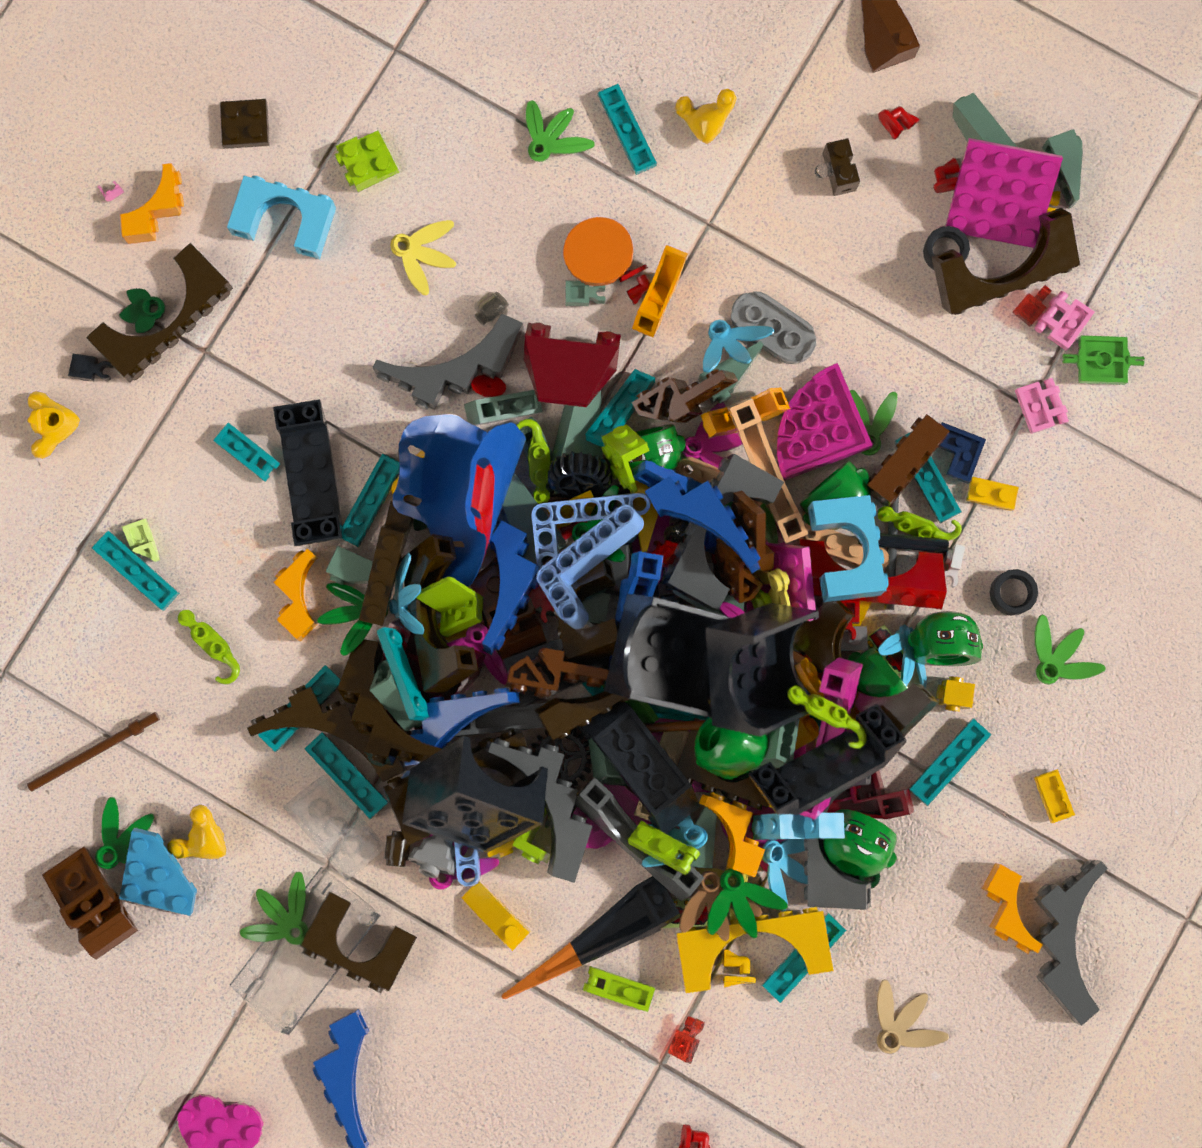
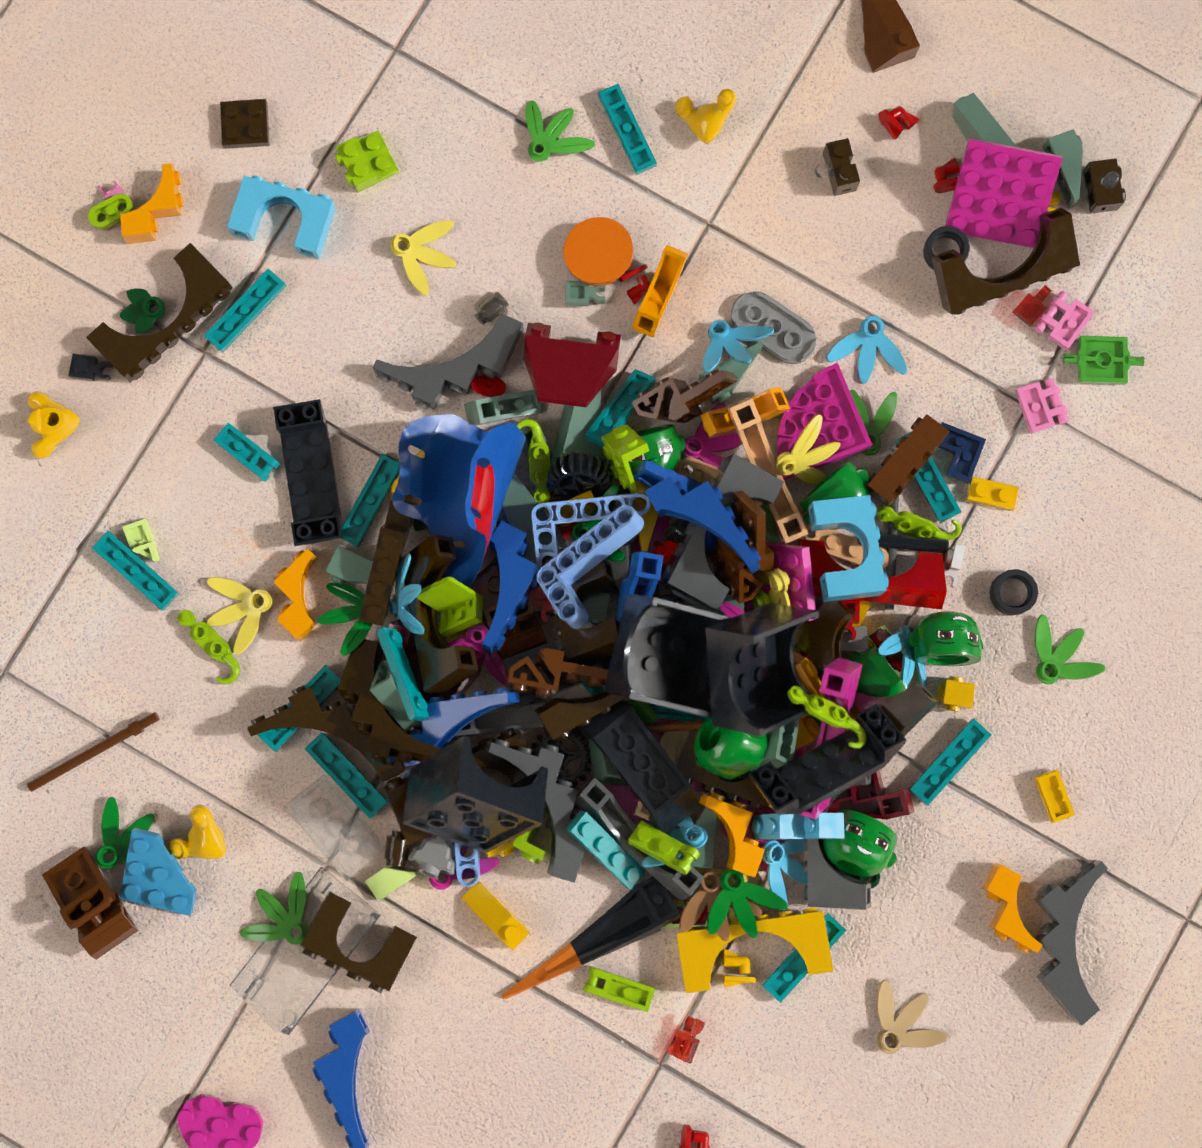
(109, 209): none -> lime plate
(245, 310): none -> teal plate
(248, 607): none -> light yellow plant
(389, 880): none -> yellowish green slope
(605, 850): none -> teal plate
(800, 459): none -> light yellow plant
(867, 354): none -> medium azure plant
(1104, 185): none -> dark brown piece

